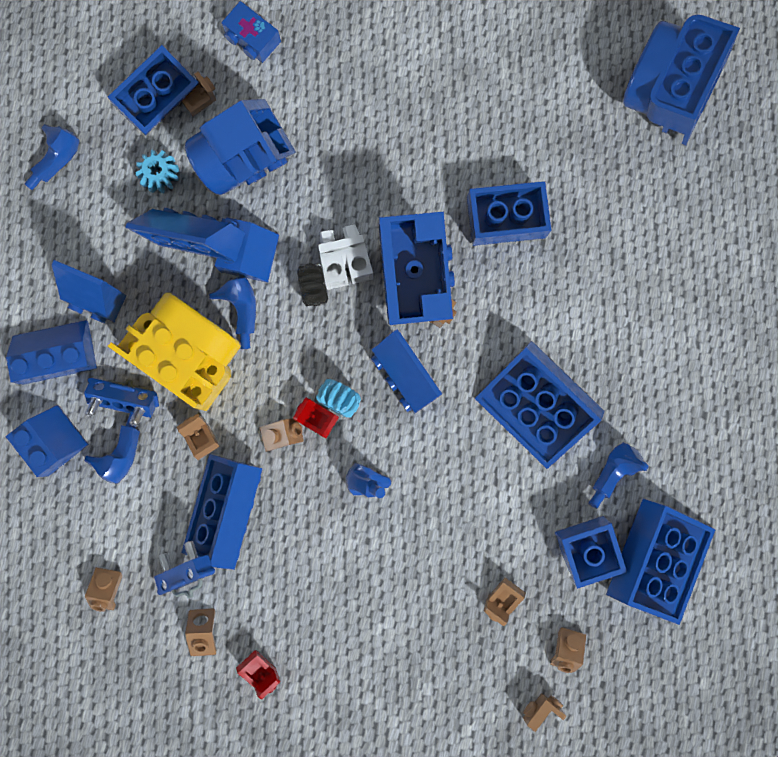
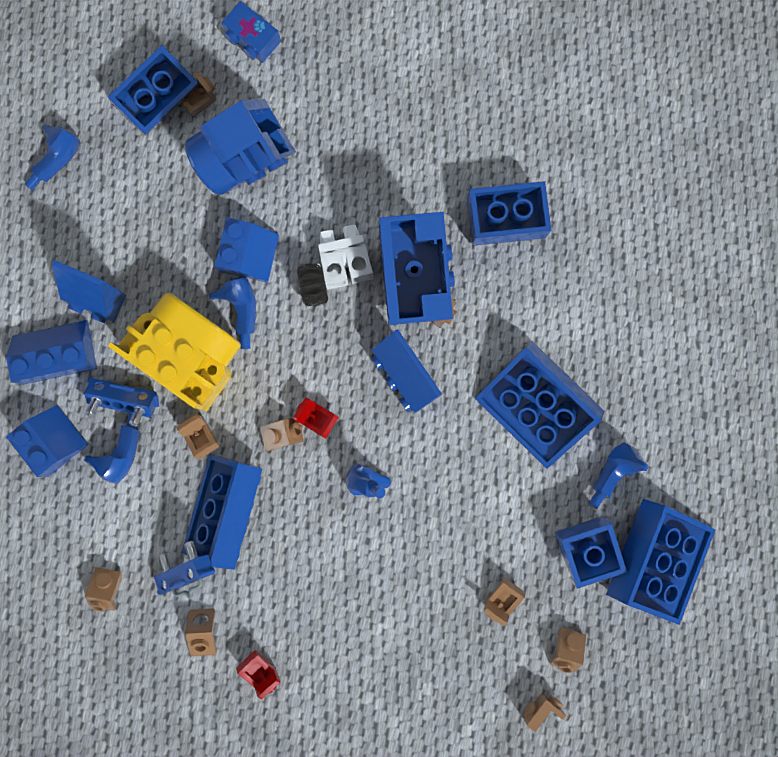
(162, 179): medium azure gear -> none
(190, 233): blue slope -> none
(338, 398): medium azure gear -> none
(680, 72): blue brick -> none

